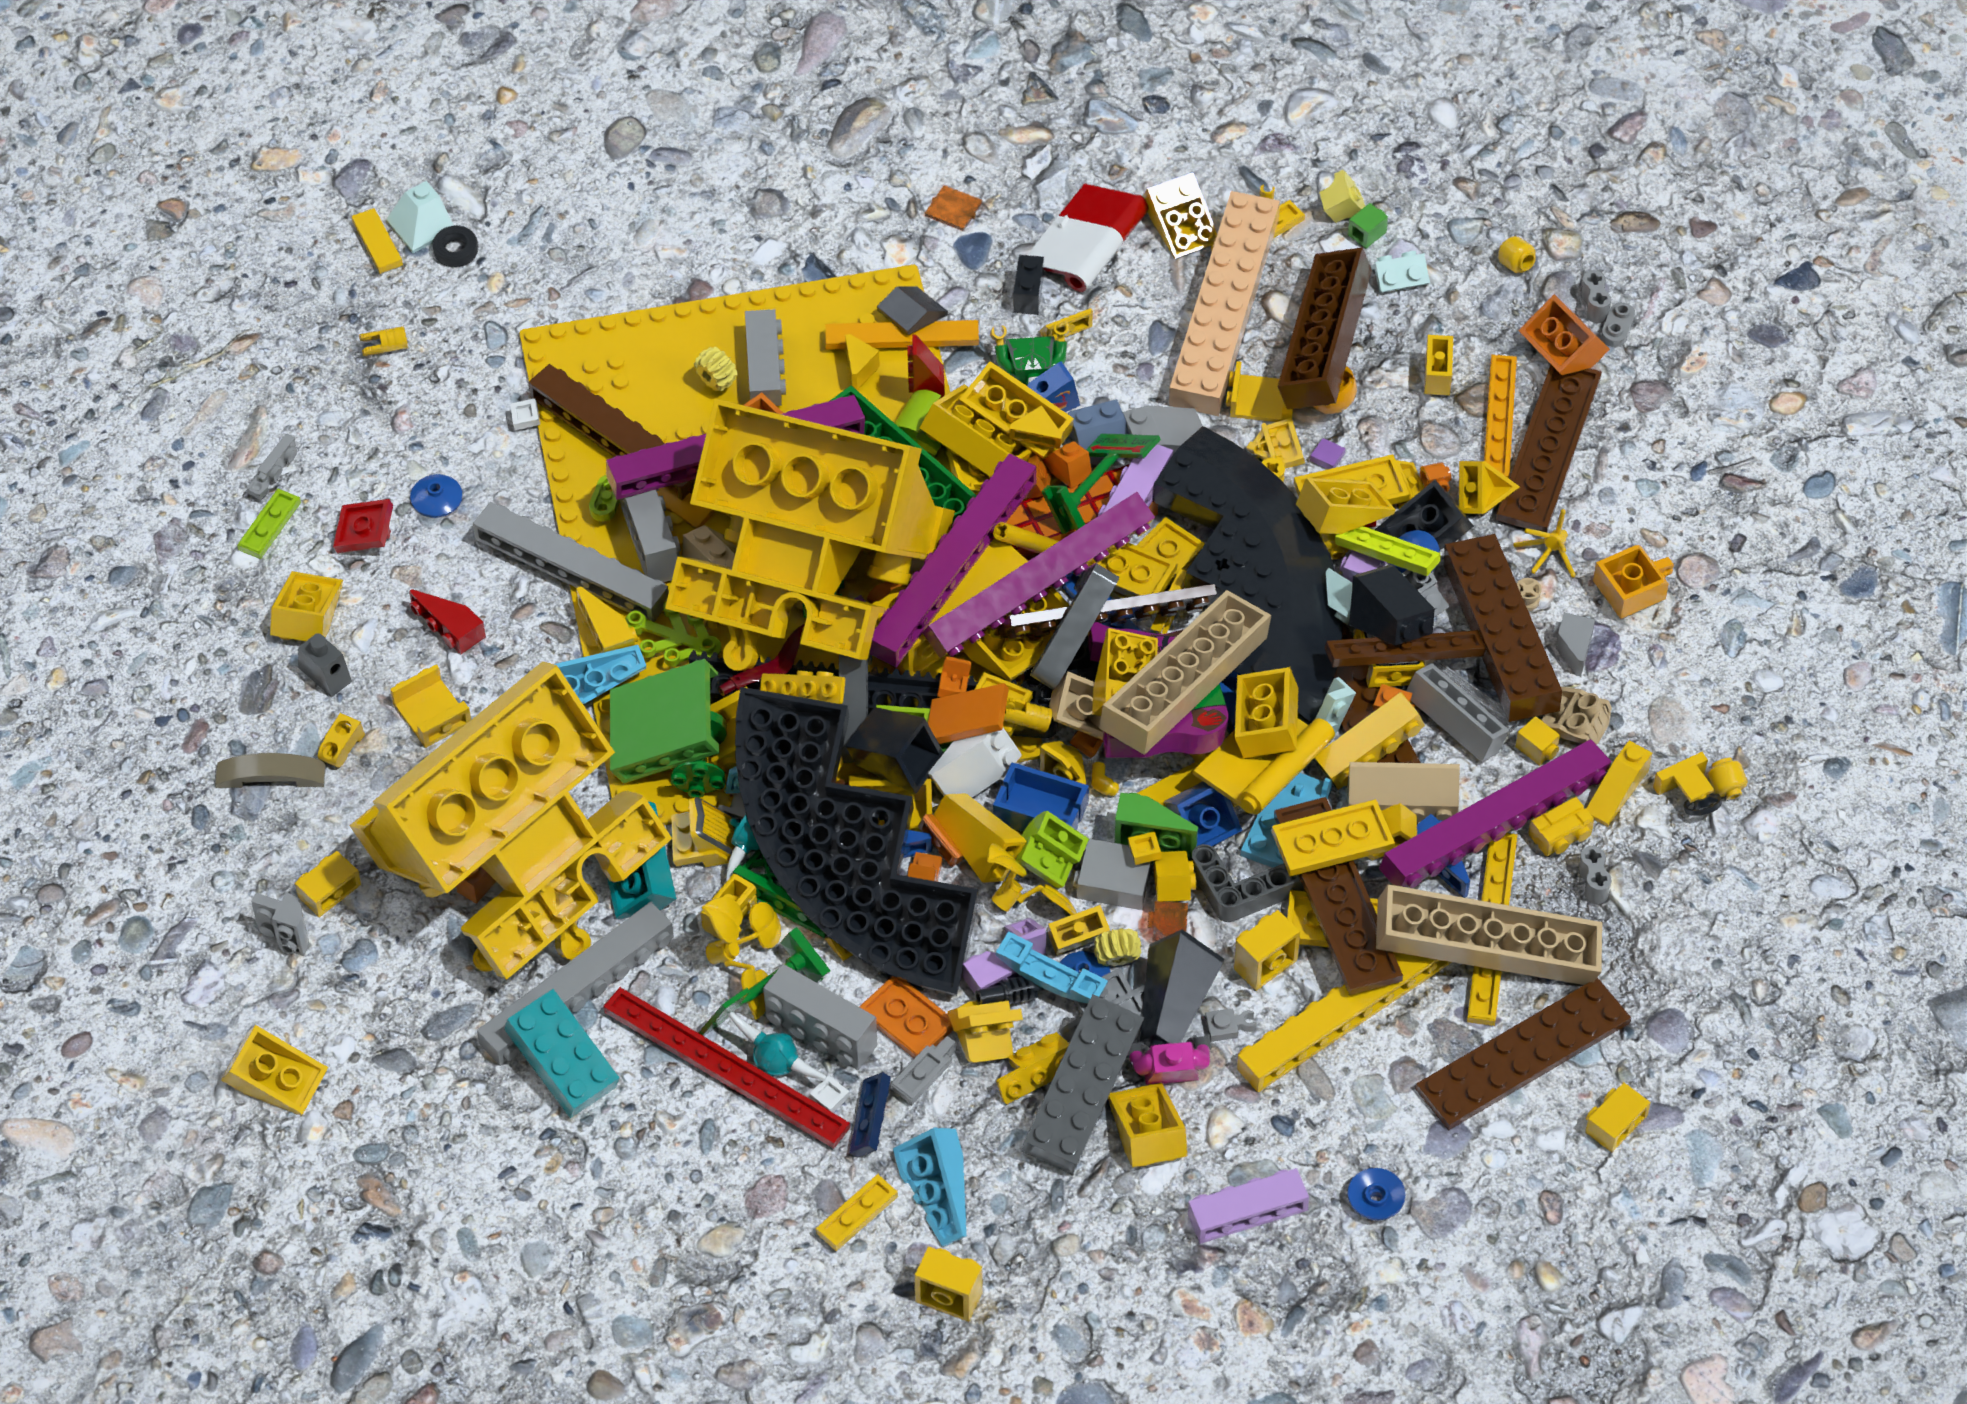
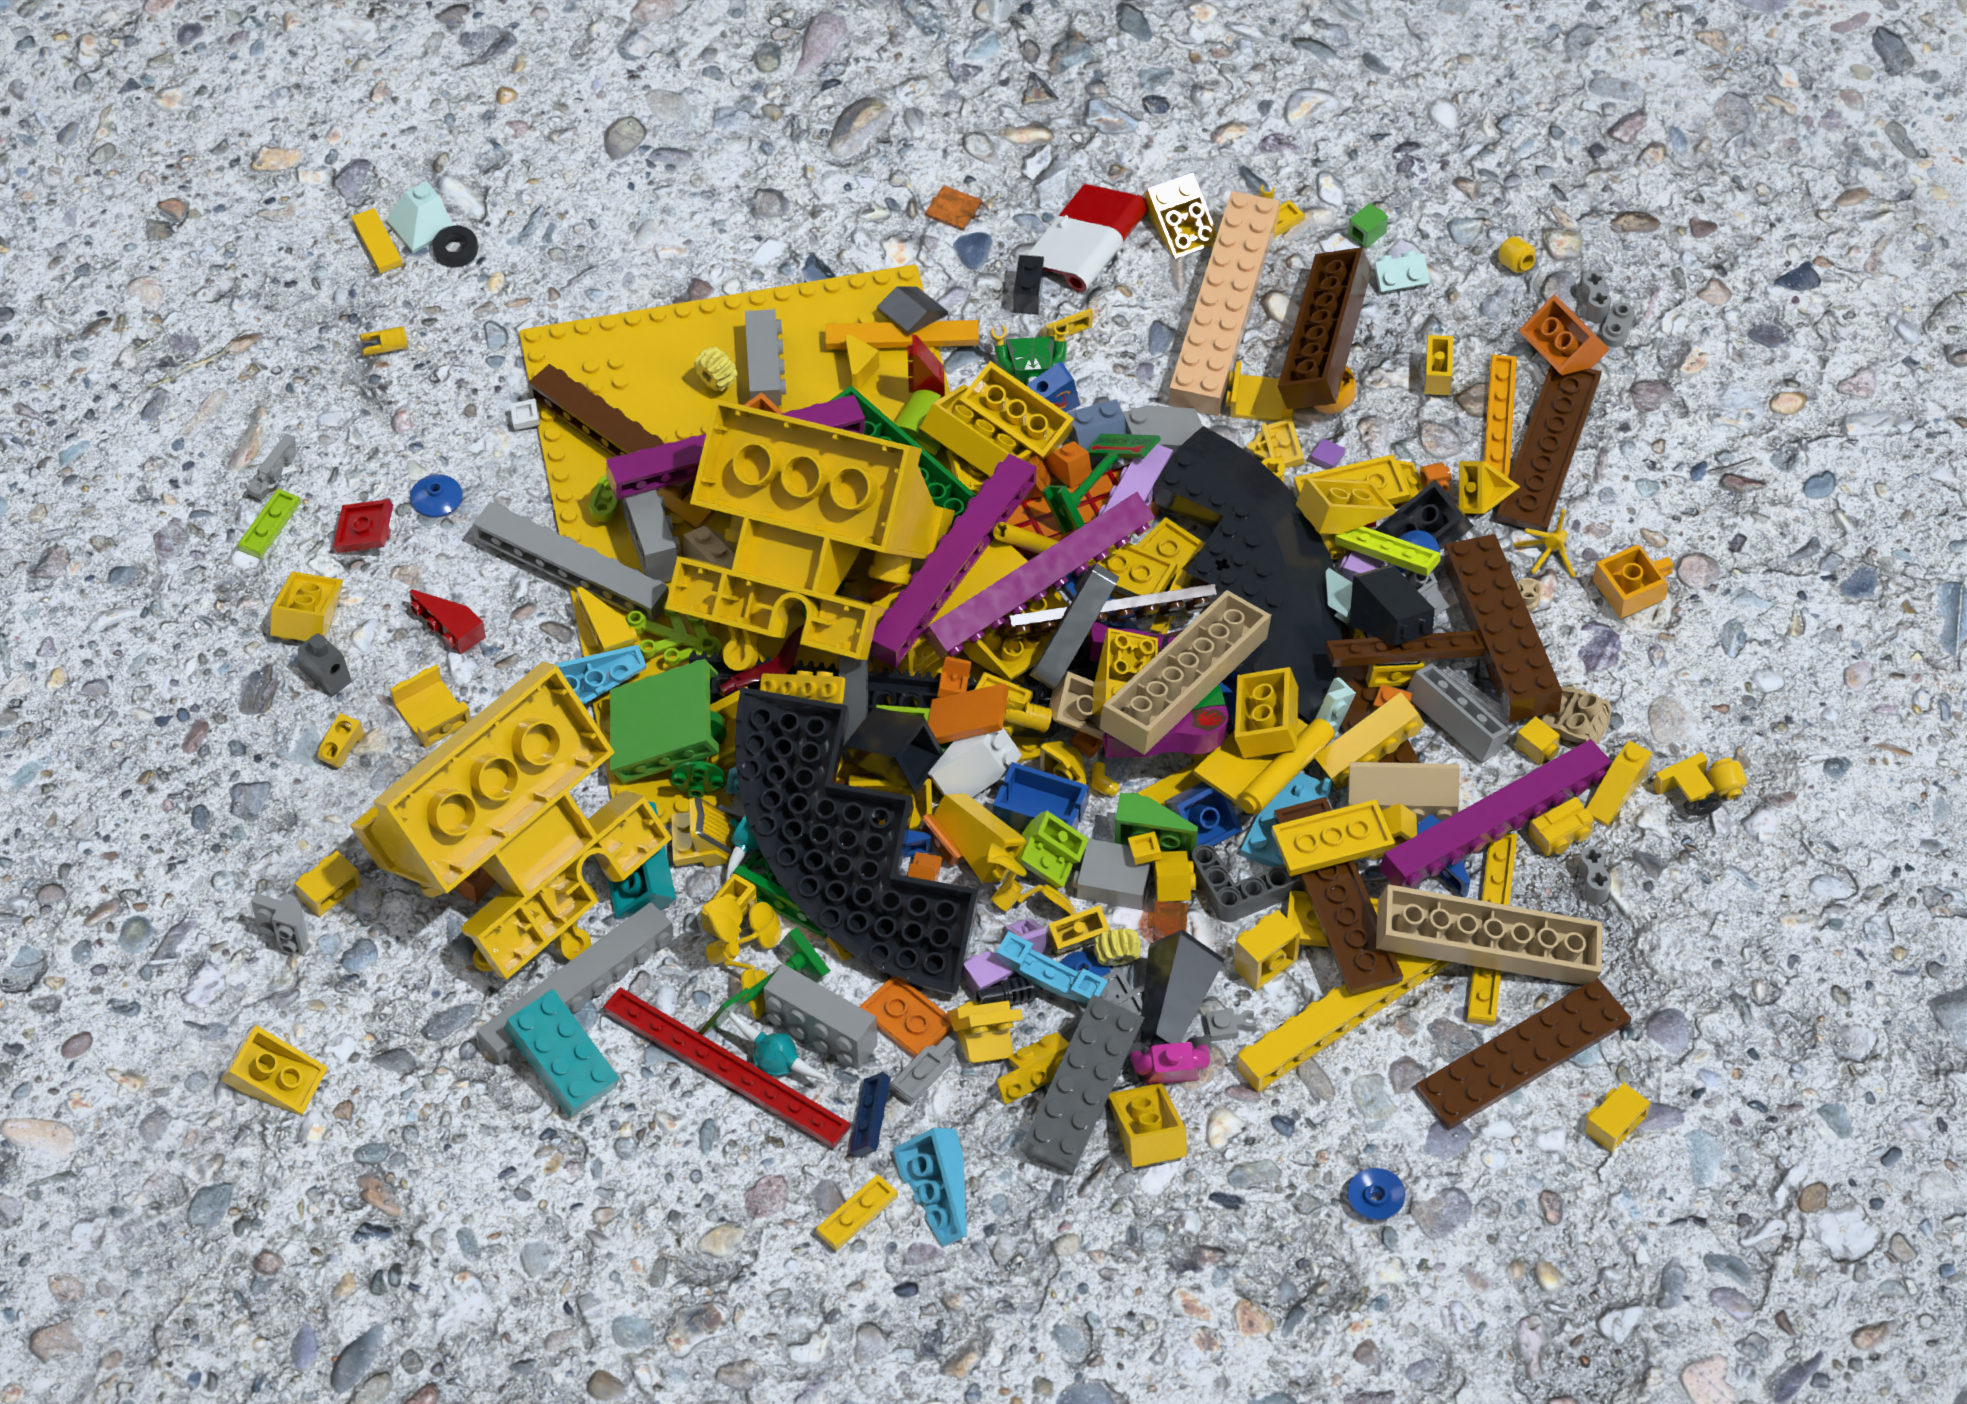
(270, 768): dark tan slope -> none
(829, 1094): white plate -> none
(948, 1283): yellow brick -> none
(1037, 429): yellow slope -> none
(1248, 1205): lavender brick -> none
(1342, 197): light yellow brick -> none
(1574, 639): light grey slope -> none

